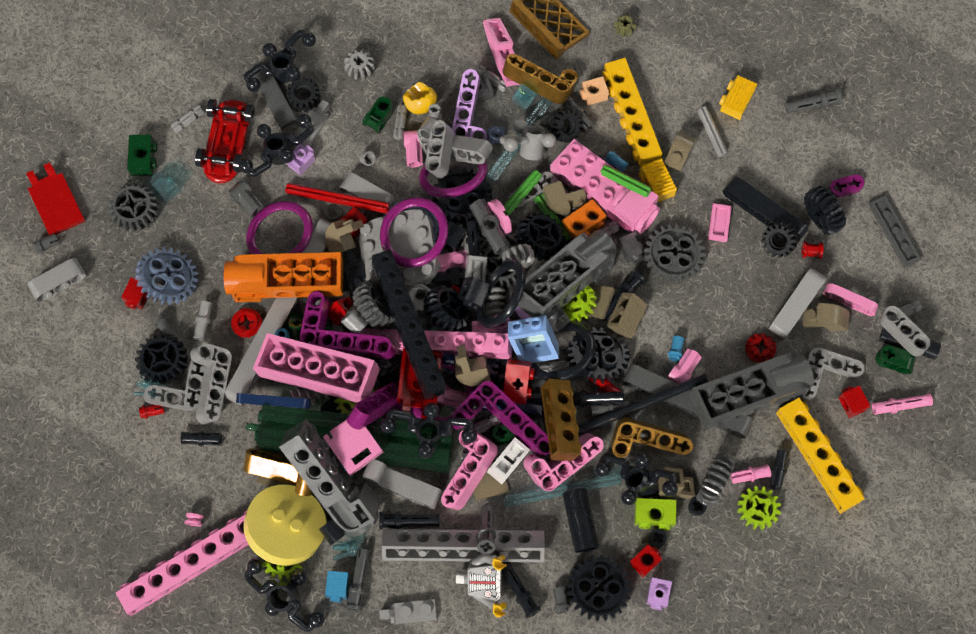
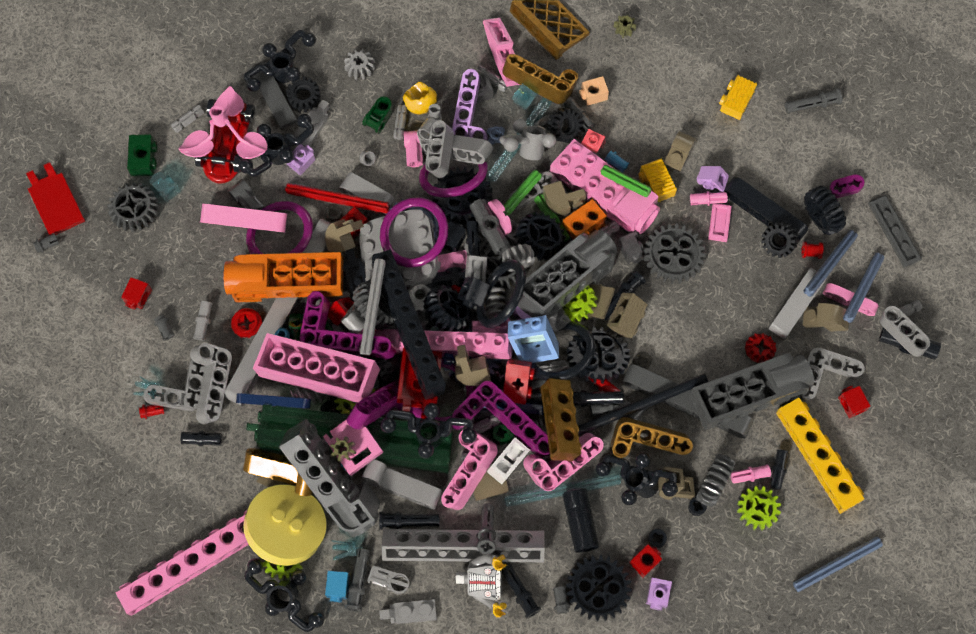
(56, 279): light grey beam -> none
(166, 276): sand blue gear -> none
(168, 345): black gear -> none
(194, 519): bright pink bush -> none
(228, 104): none -> bright pink plant
(243, 217): none -> bright pink beam
(331, 532): black piece -> none
(341, 444): none -> olive gear
(372, 307): none -> light grey axle
(385, 579): none -> light grey piece
(451, 398): bright pink piece -> none
(593, 141): none -> coral bracket
(620, 70): yellow brick -> none
(665, 507): lime brick -> none
(675, 353): dark azure pin -> none
(685, 367): bright pink piece -> none
(708, 198): none -> bright pink axle
(712, 131): light grey axle -> none
(712, 178): none -> lavender brick
(830, 263): none -> sand blue axle
(837, 564): none -> sand blue axle
(863, 287): none -> sand blue axle
(894, 405): bright pink pin -> none
(895, 359): dark green piece -> none

